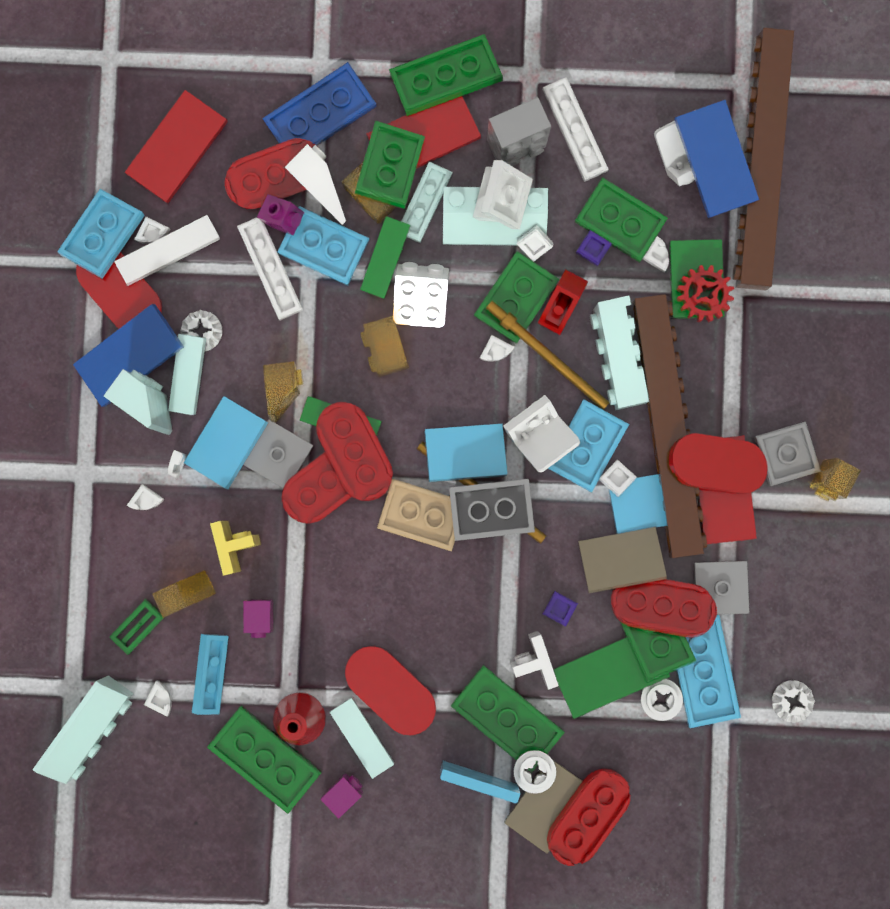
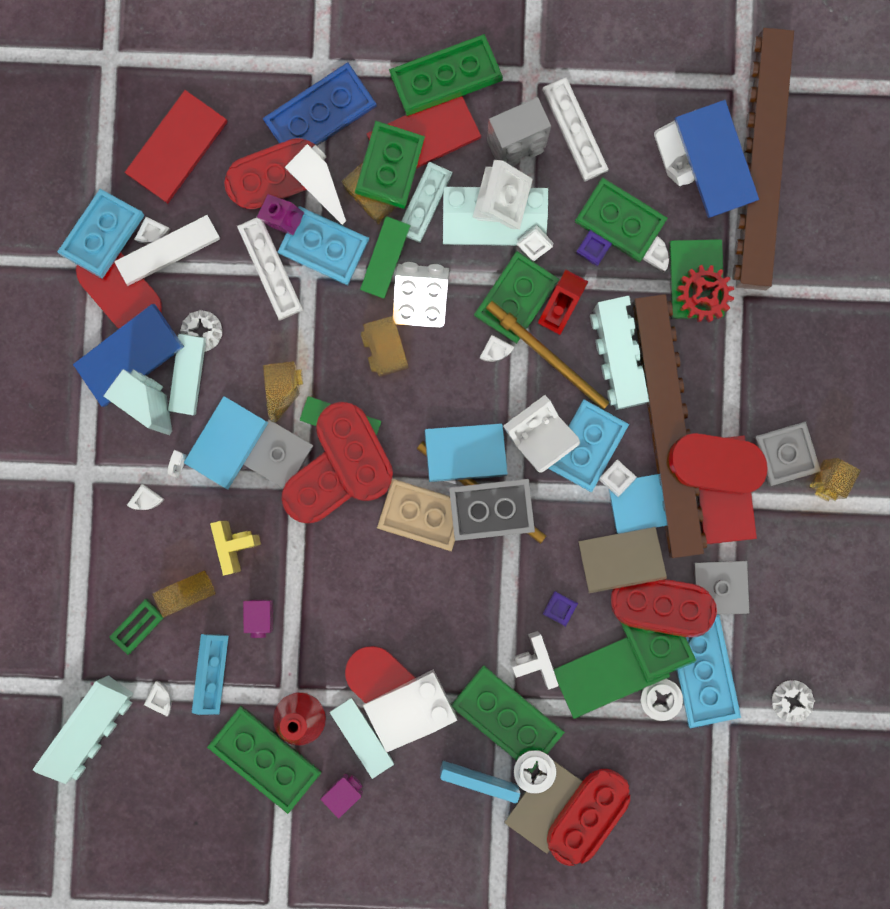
(410, 711): none -> white slope

